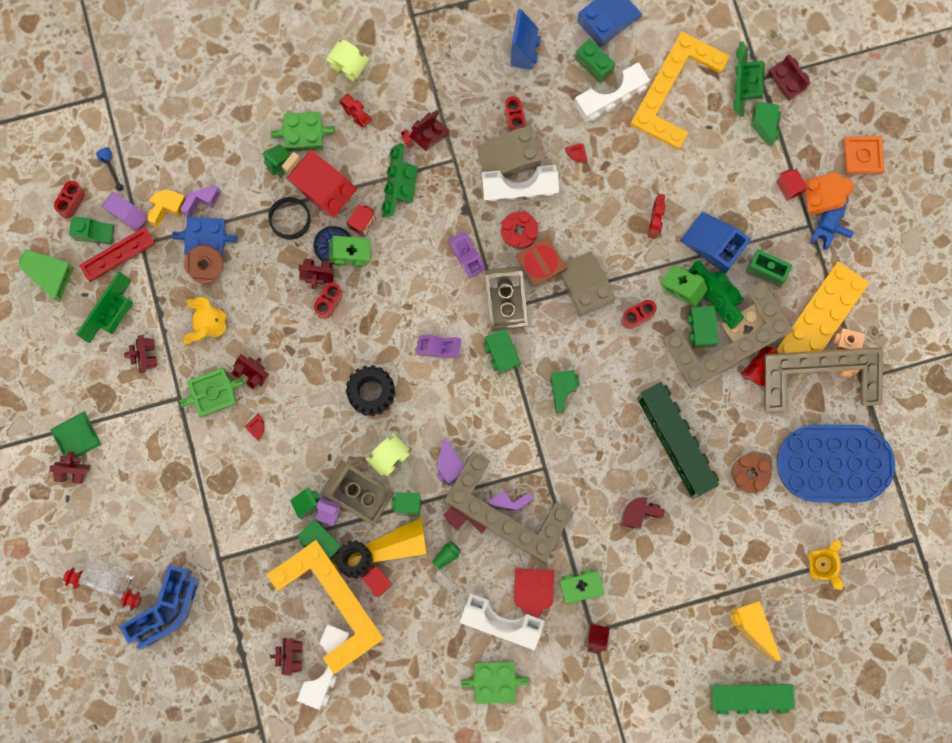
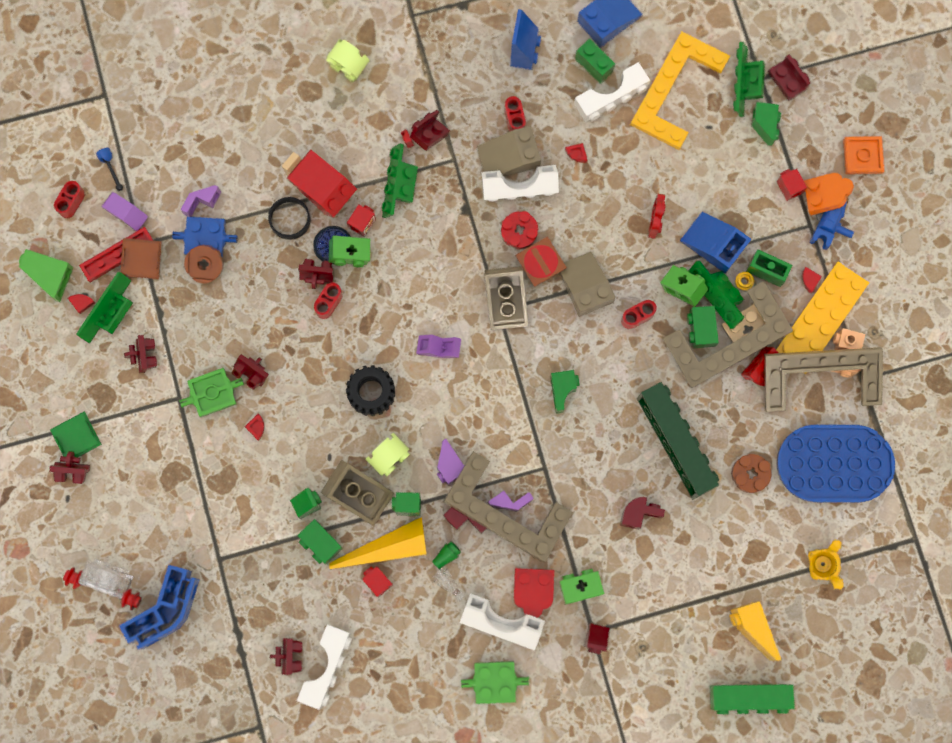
(81, 302): none -> red tile
(91, 231): green arch -> none
(141, 258): none -> dark orange piece
(164, 202): yellow brick -> none
(204, 320): yellow hair -> none
(275, 158): green slope -> none
(303, 131): bright green plate -> none
(328, 511): medium lavender slope -> none
(346, 552): black tyre -> none
(355, 109): red plate -> none
(365, 631): yellow plate -> none
(466, 254): medium lavender slope -> none
(501, 351): green brick -> none
(744, 275): none -> yellow plate
(810, 279): none -> red tile

